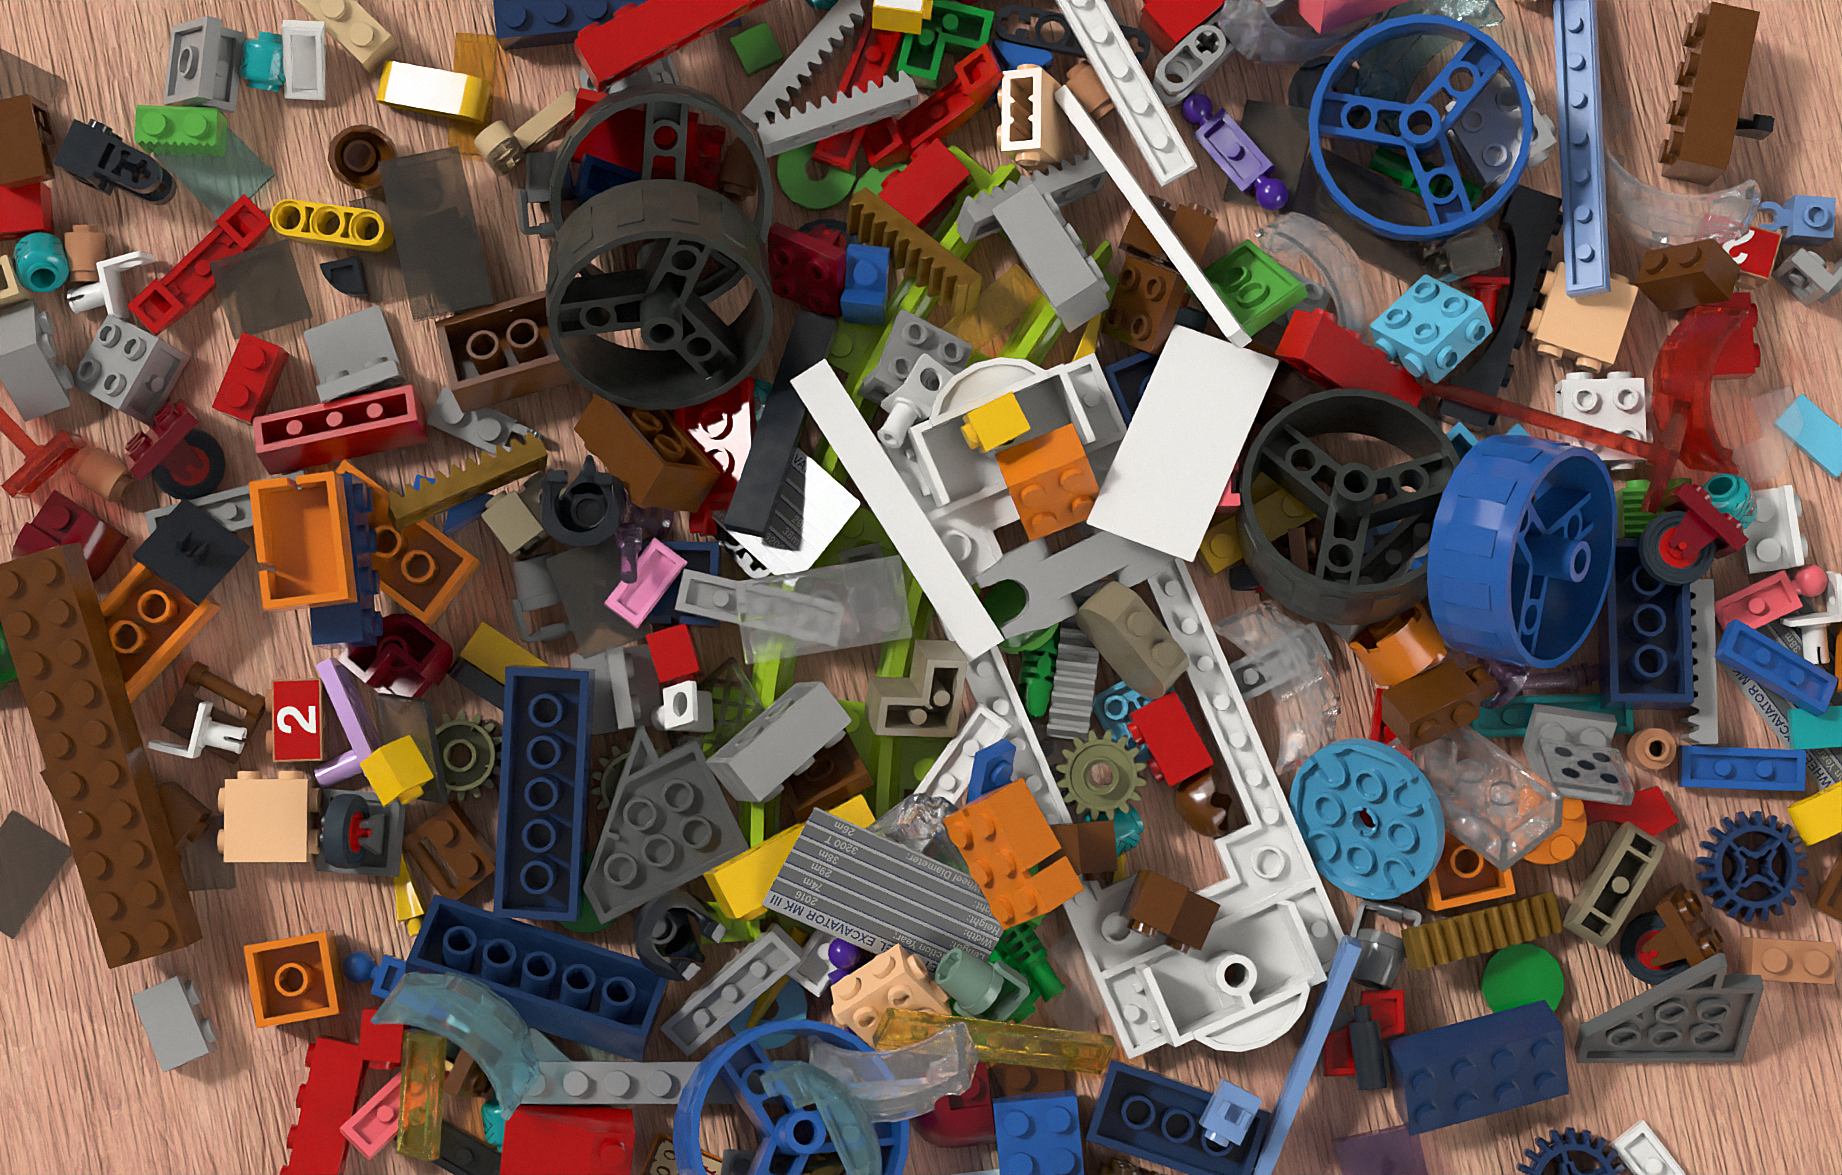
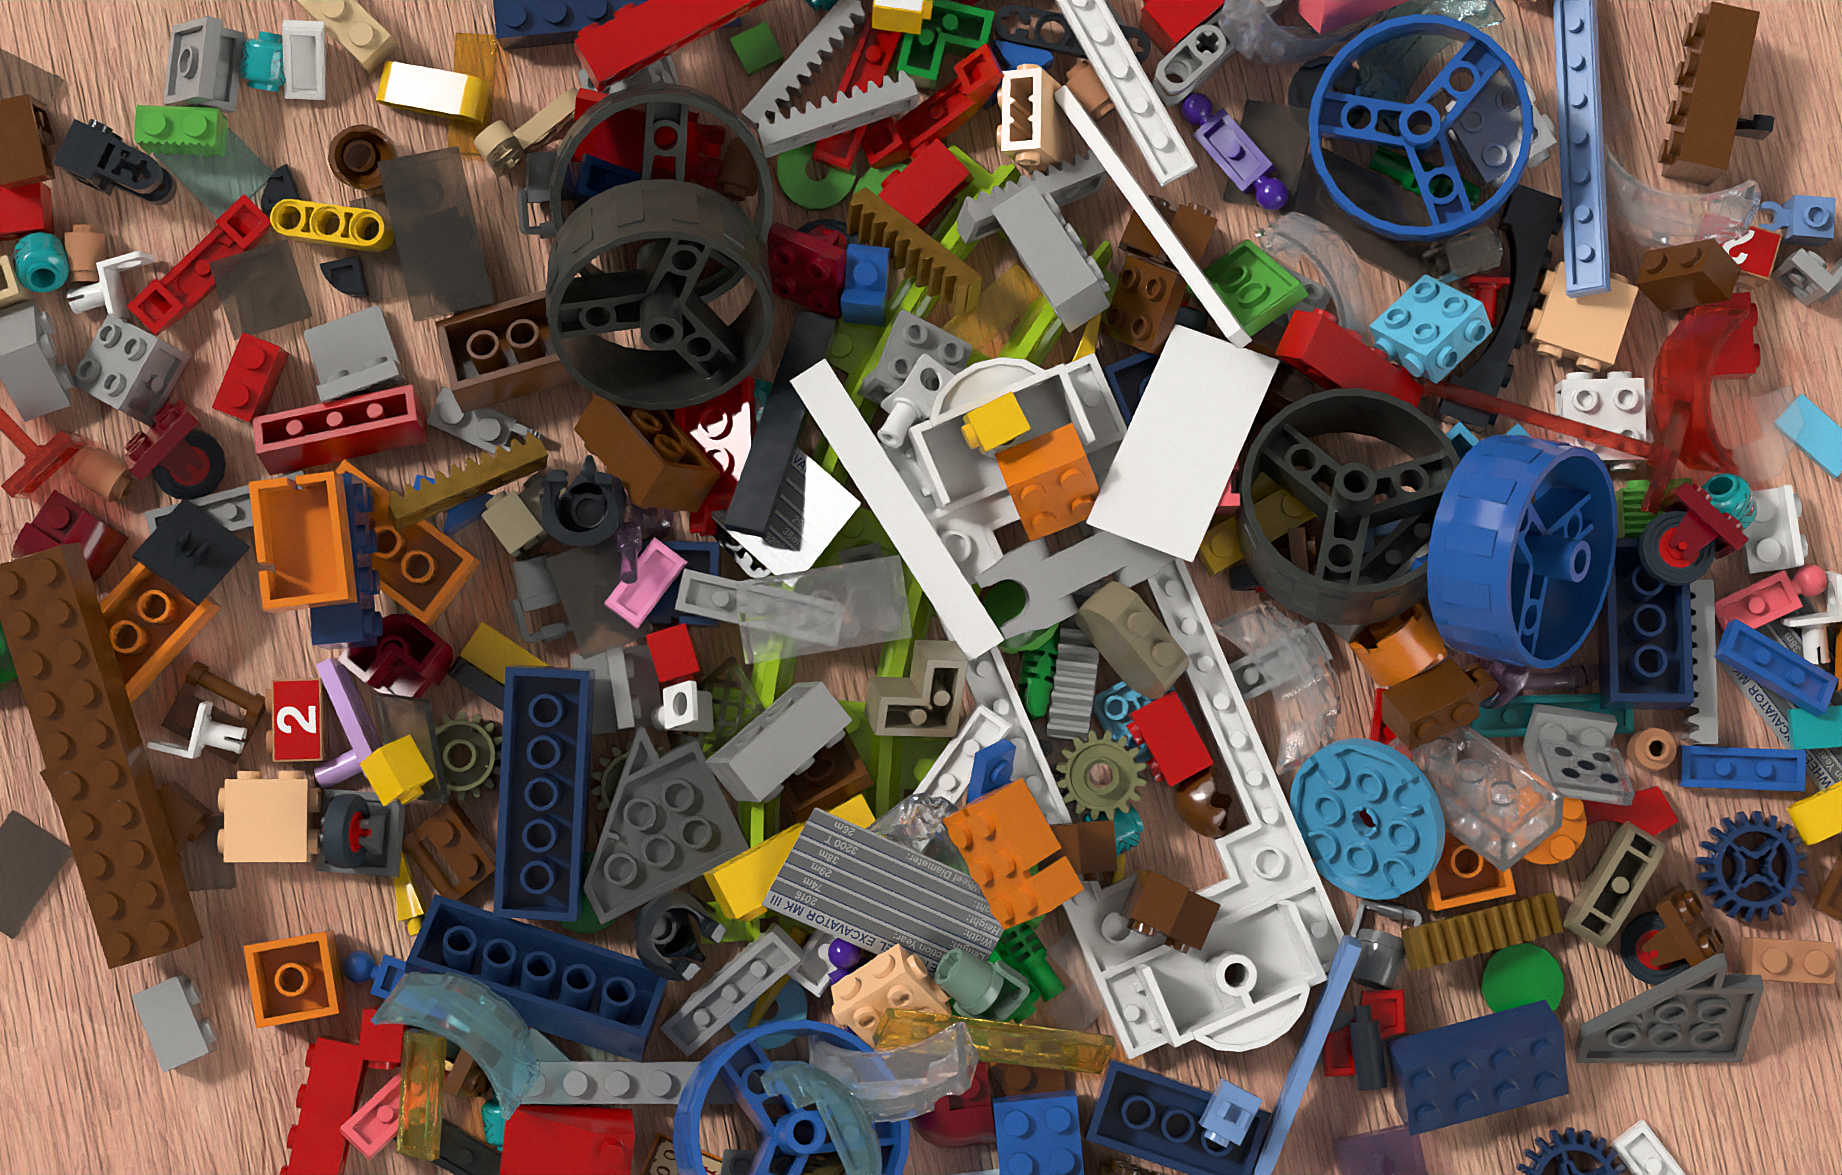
(279, 187): none -> black tile

